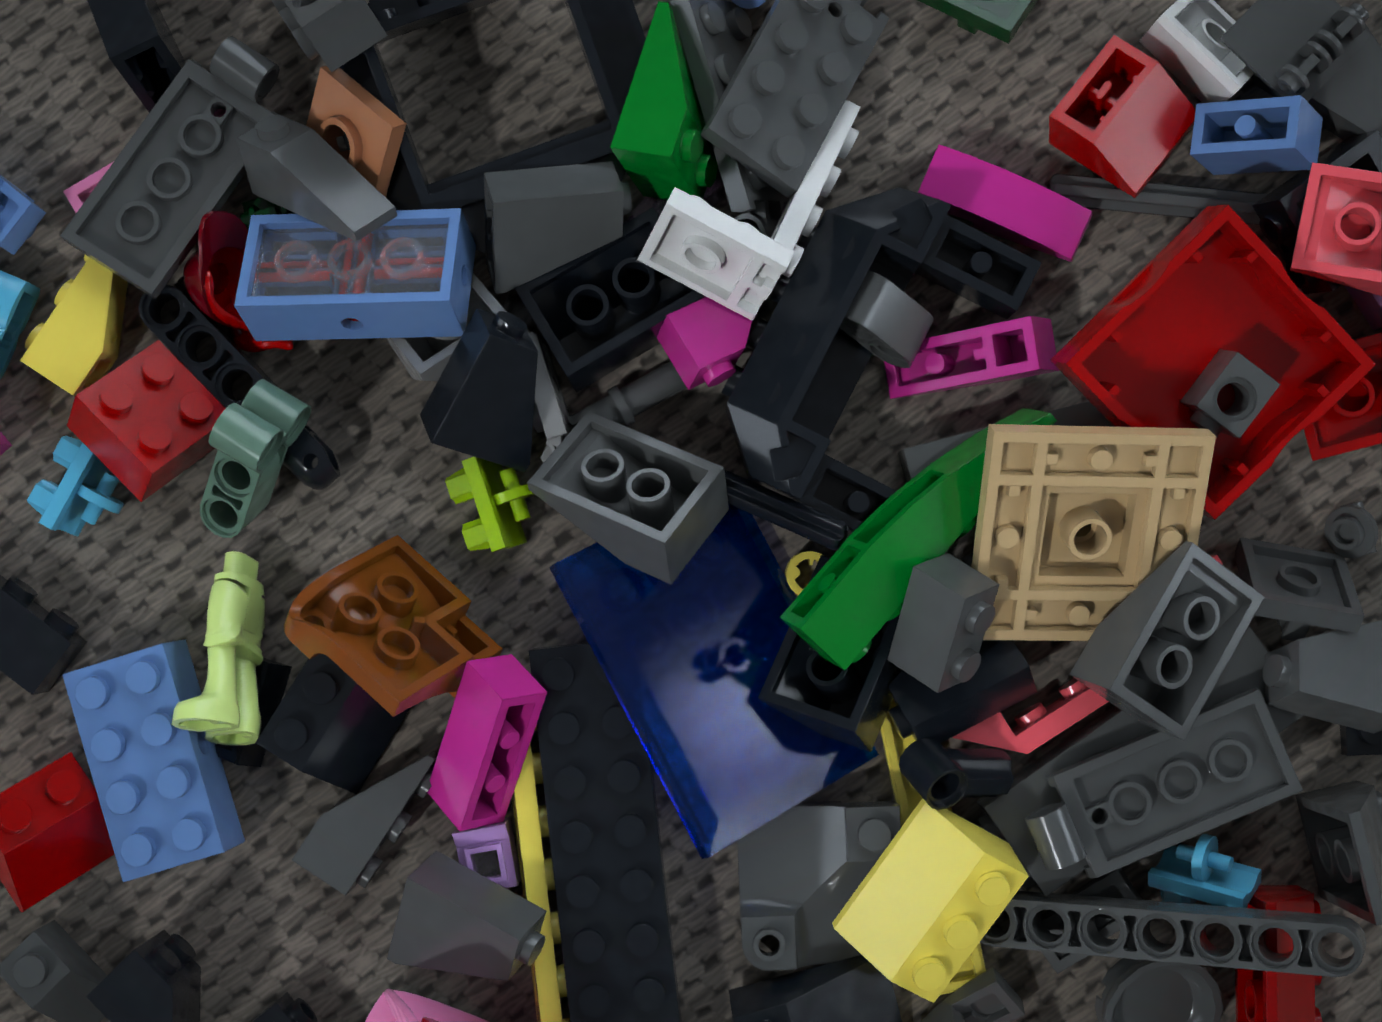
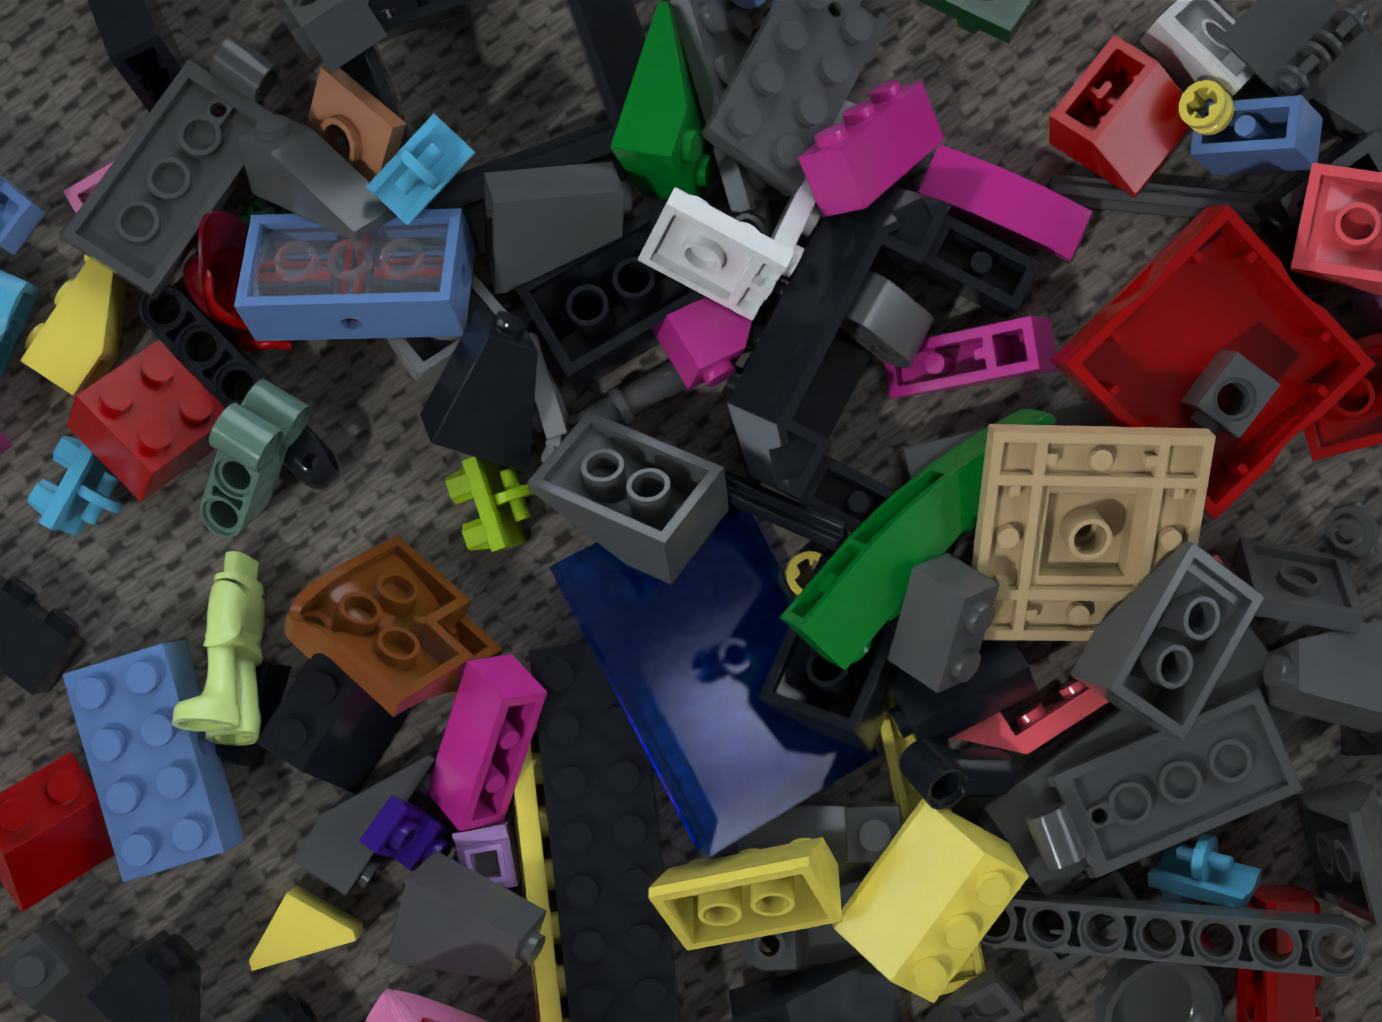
(304, 927): none -> light yellow slope
(407, 833): none -> dark purple slope
(421, 169): none -> medium azure hips
(750, 894): none -> light yellow slope
(870, 147): none -> dark pink brick
(1219, 113): none -> light yellow bush

